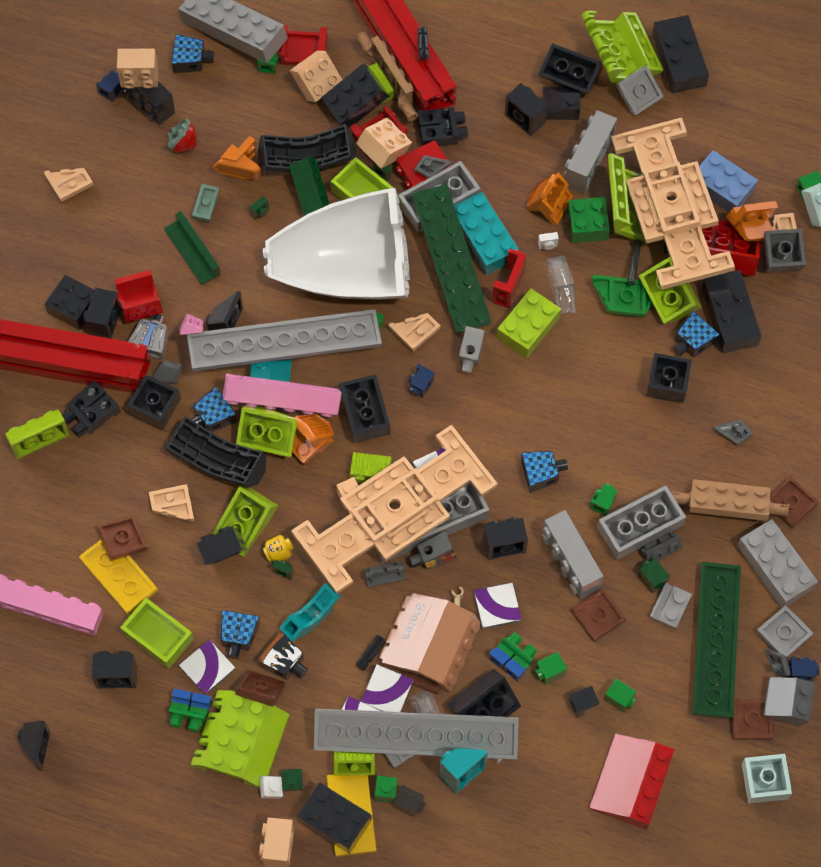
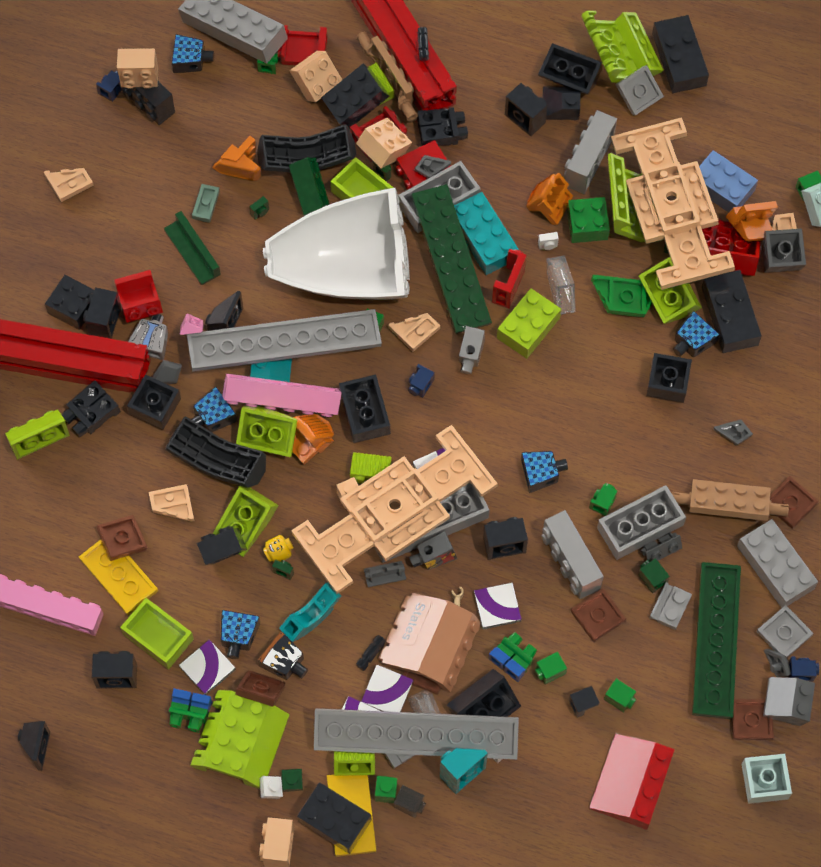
(182, 137): hair -> none
(634, 262): pearl dark grey bar -> none

